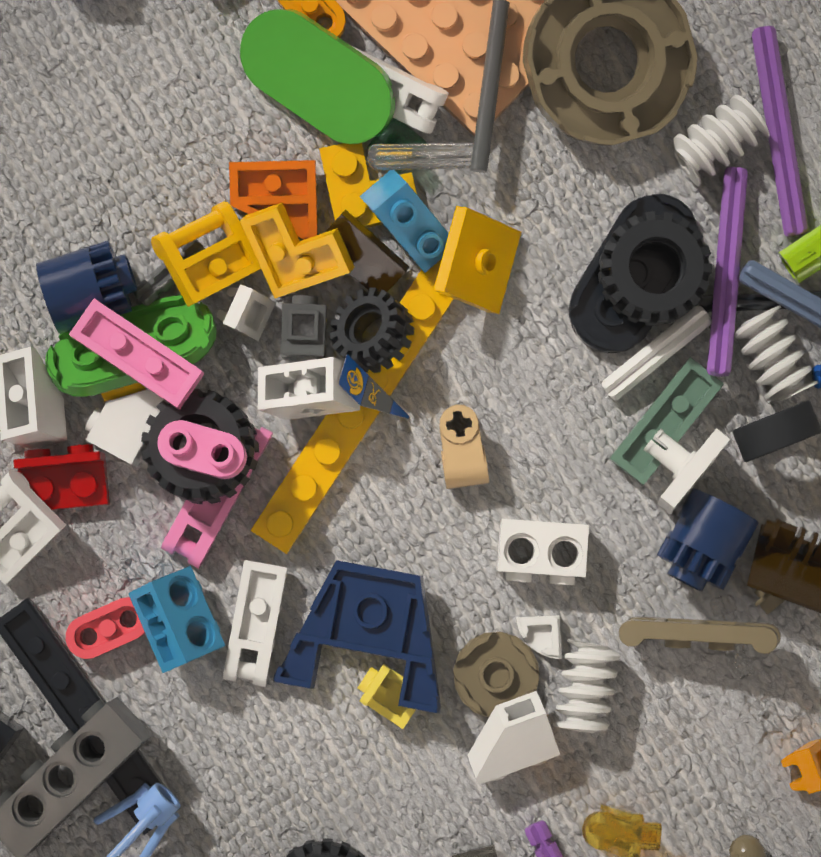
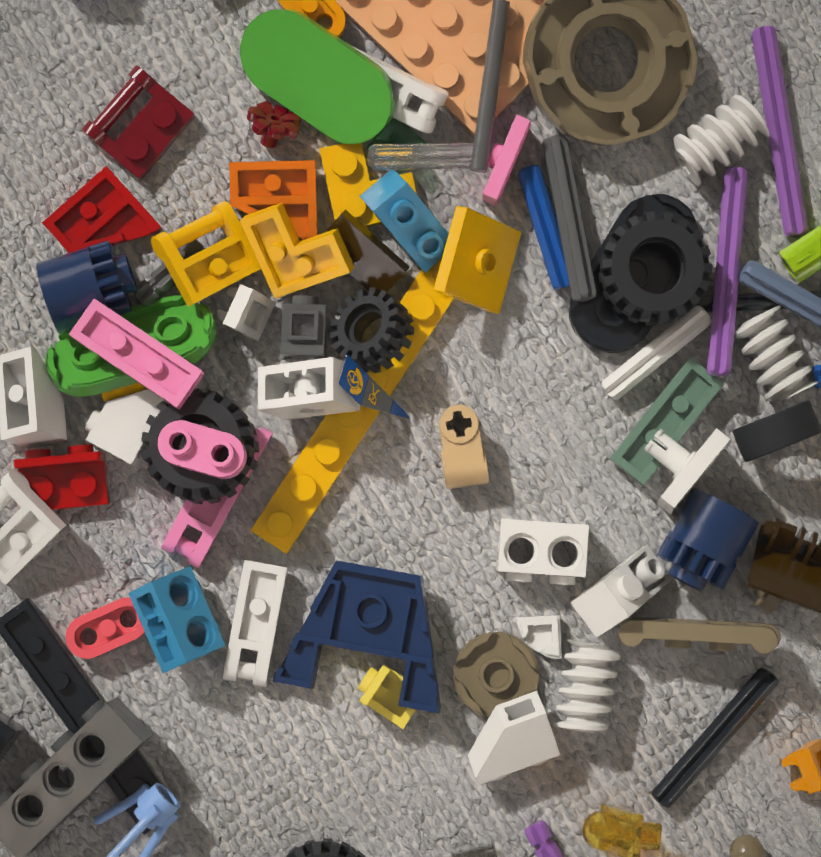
(100, 213): none -> red wing
(148, 133): none -> dark red plate
(273, 123): none -> dark red plant
(504, 159): none -> bright pink plate
(544, 224): none -> blue axle
(569, 218): none -> dark grey axle
(621, 591): none -> white slope
(715, 737): none -> black axle

